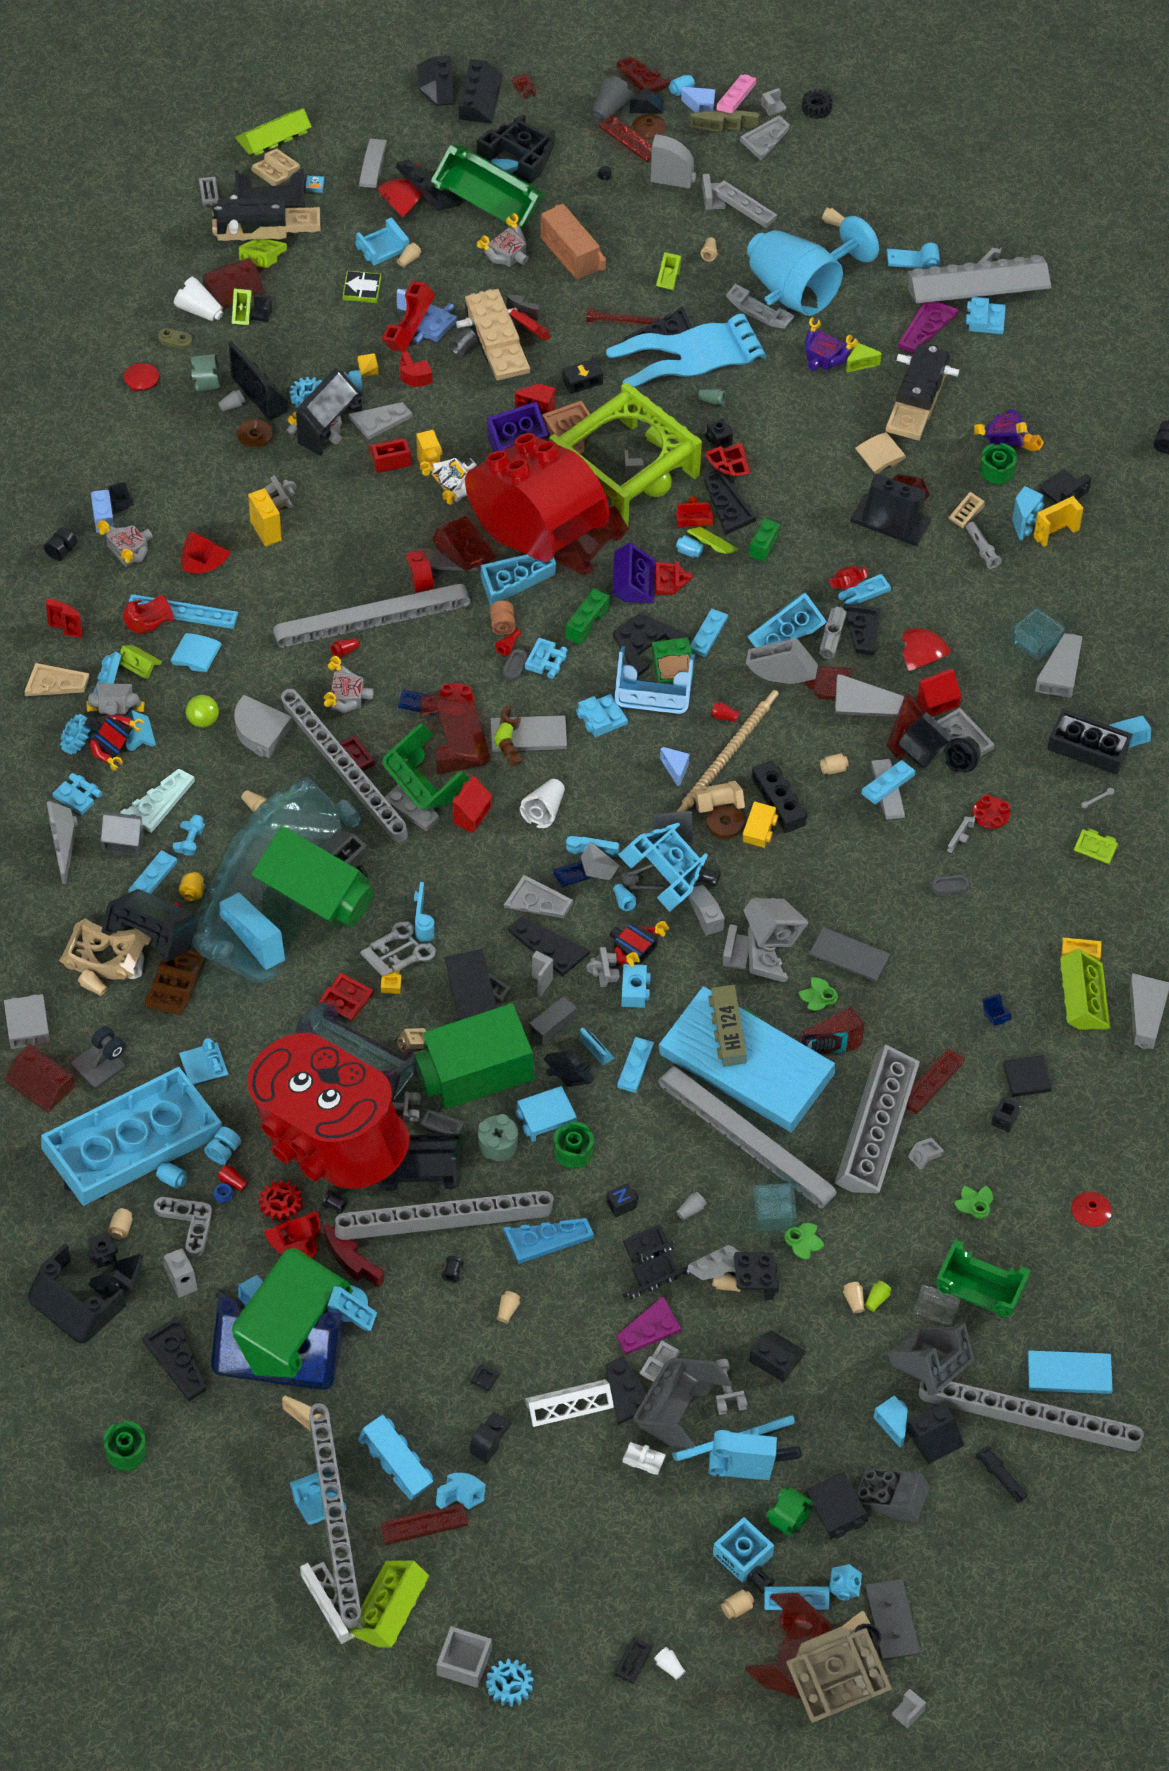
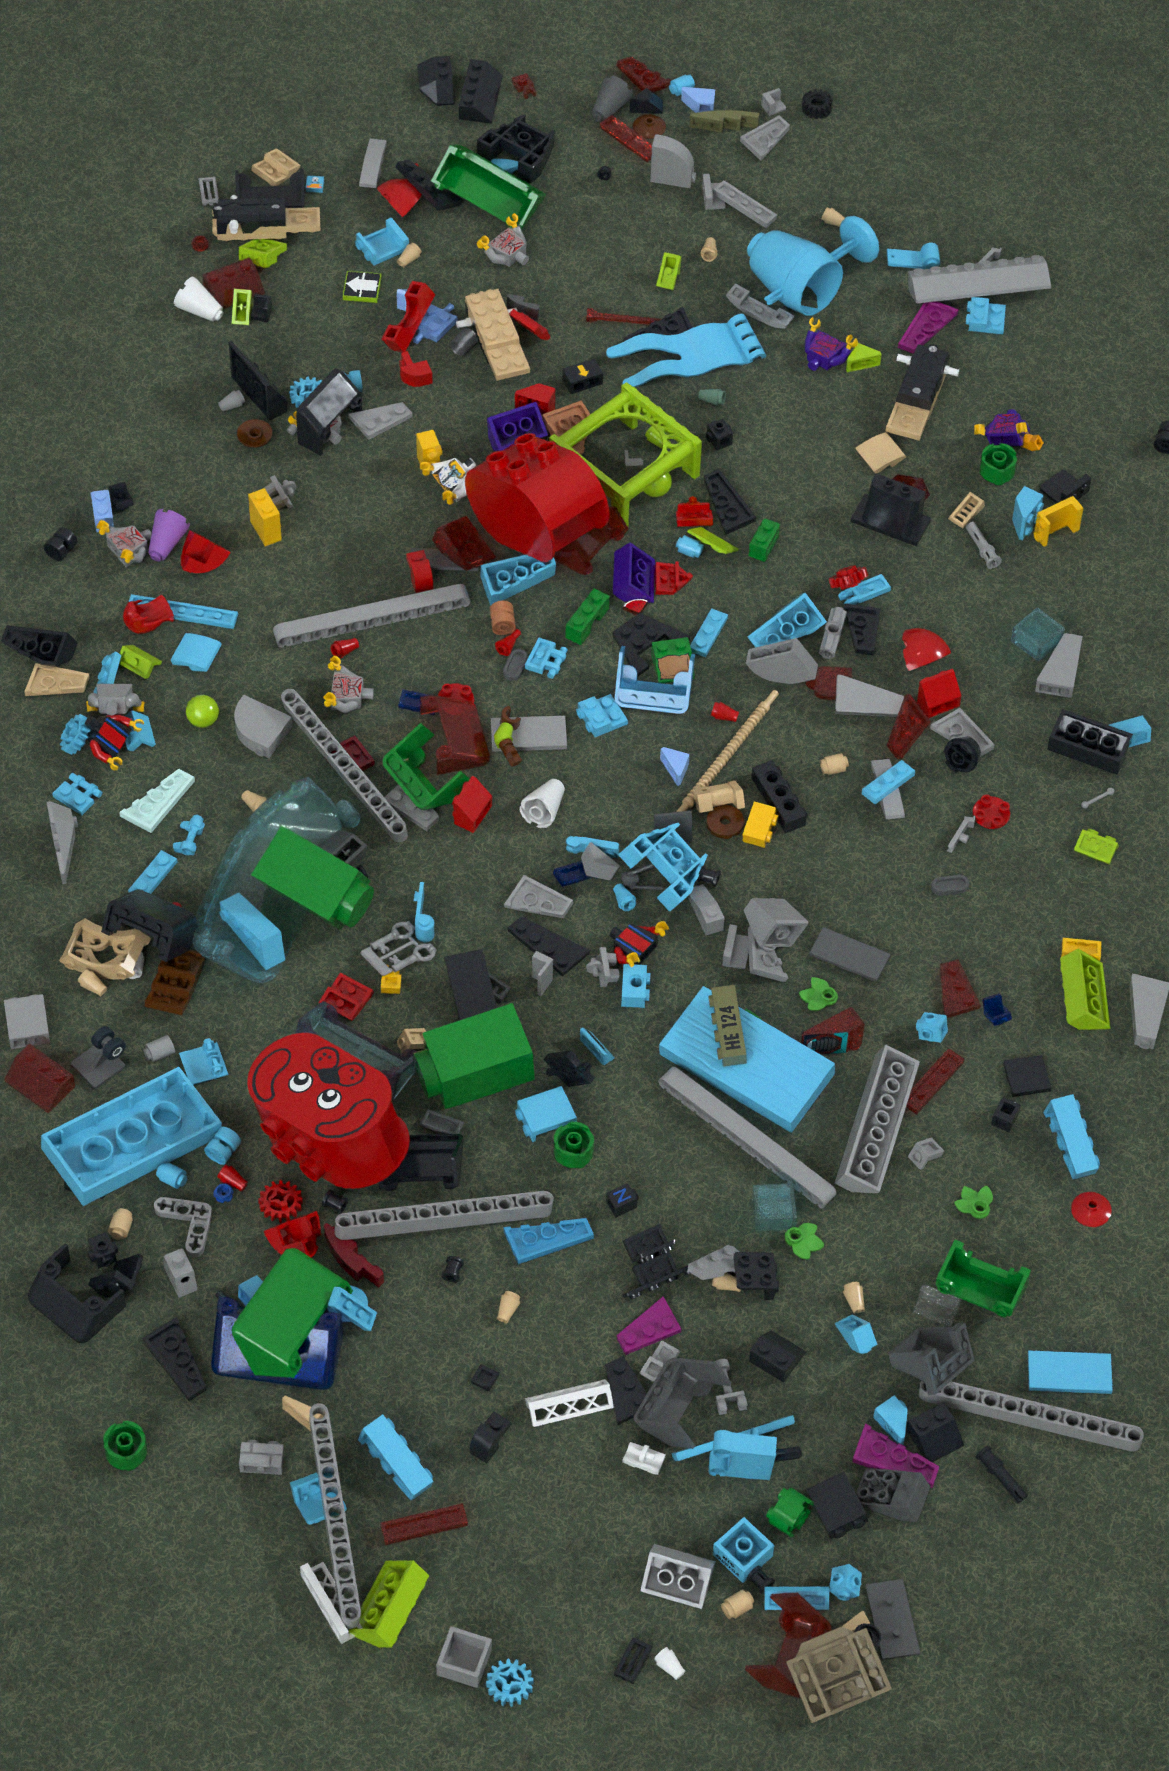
(40, 645): none -> black wedge
(65, 617): red slope -> none
(122, 833): slope -> none
(141, 376): red dish -> none
(159, 1048): none -> light grey brick
(166, 533): none -> medium lavender cone
(175, 338): olive plate -> none
(192, 886): yellow head -> none
(200, 243): none -> clear red plate
(206, 372): sand green brick -> none
(261, 1457): none -> light grey brick
(274, 131): lime slope -> none
(367, 365): yellow slope -> none
(390, 454): red slope -> none
(412, 1099): light grey bar -> none
(461, 1488): medium azure brick -> none
(497, 1138): sand green brick -> none
(553, 1020): dark grey brick -> none
(571, 242): nougat container -> none
(635, 606): none -> tile
(635, 1065): medium azure plate -> none
(677, 1576): none -> light grey slope
(691, 1206): light grey cone -> none
(730, 460): red brick -> none
(736, 93): bright pink plate -> none
(857, 1333): none -> medium azure slope
(878, 1294): lime cone -> none
(879, 1452): none -> magenta wing
(909, 1709): light grey panel -> none
(924, 739): black bracket -> none
(932, 1027): none -> medium azure brick
(956, 990): none -> clear red wing
(1072, 1136): none -> medium azure wedge

